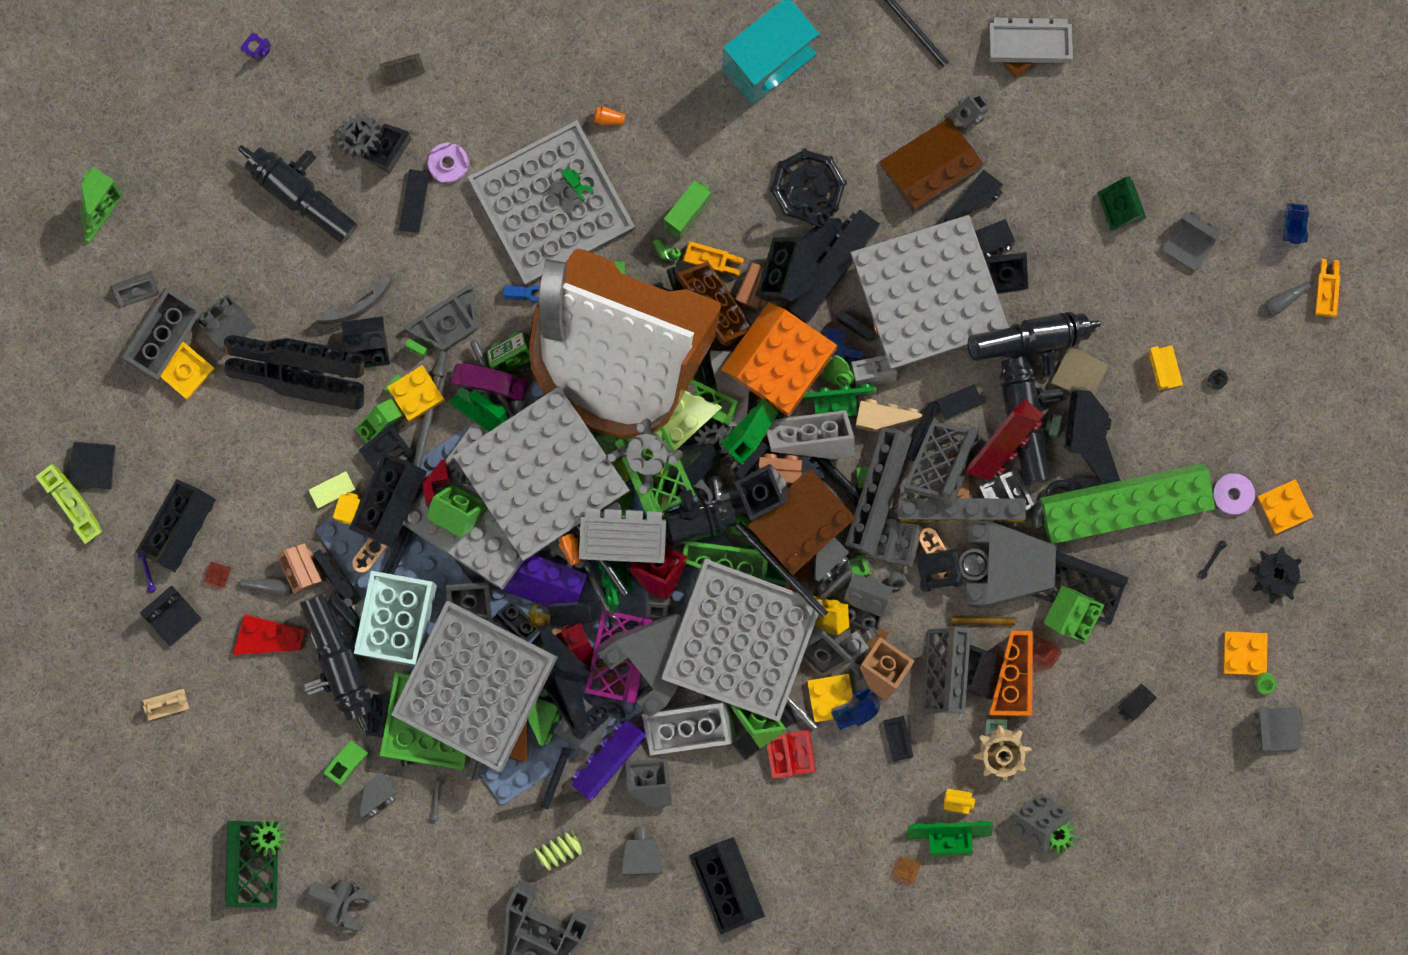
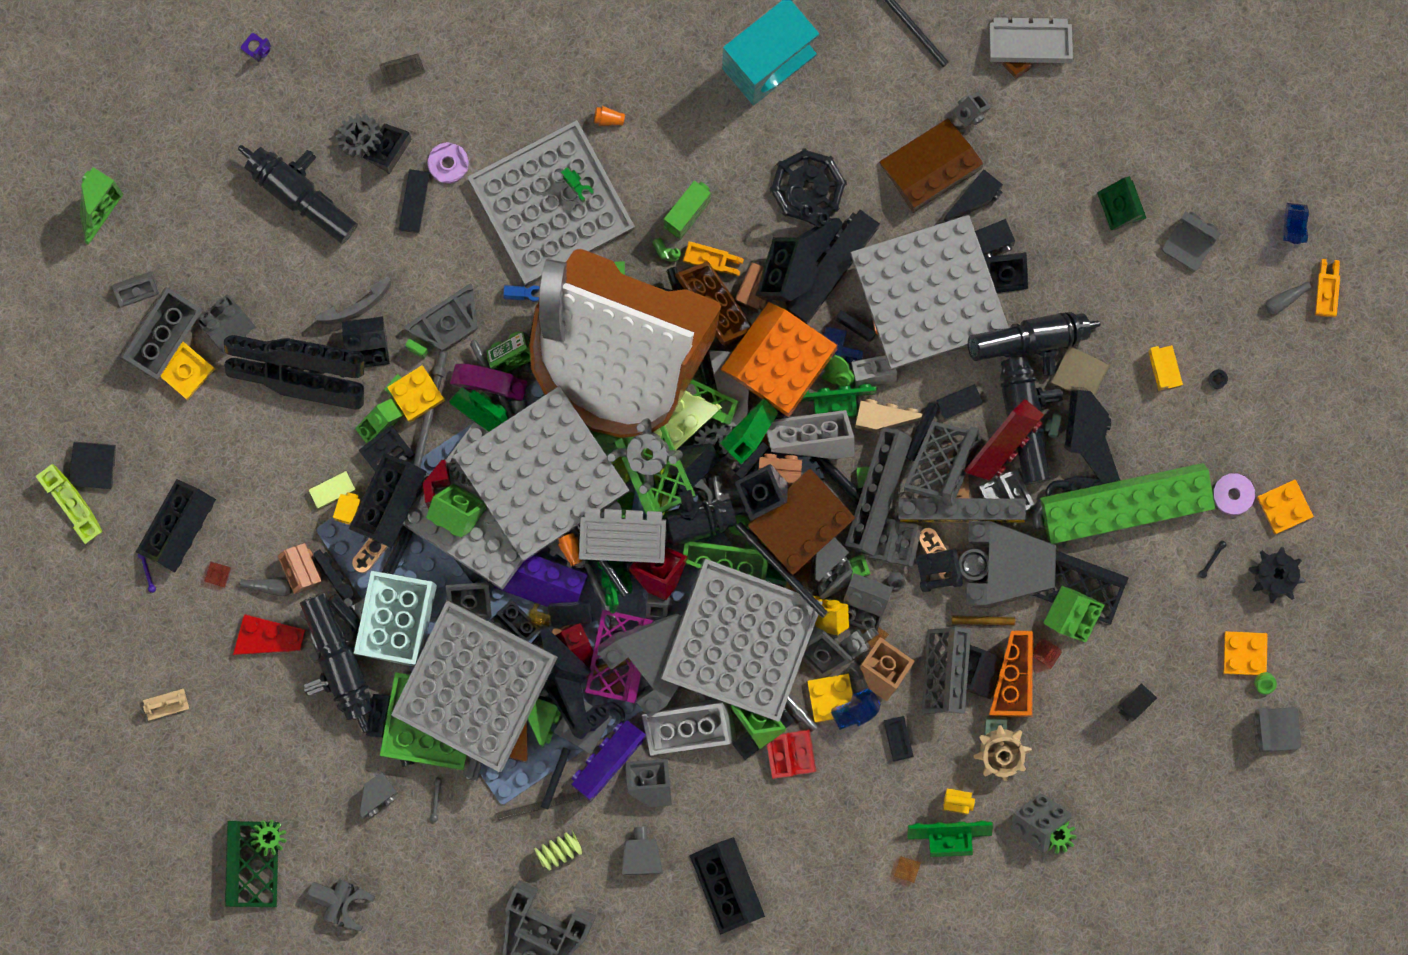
(170, 615): black bracket -> none
(345, 763): bright green slope -> none

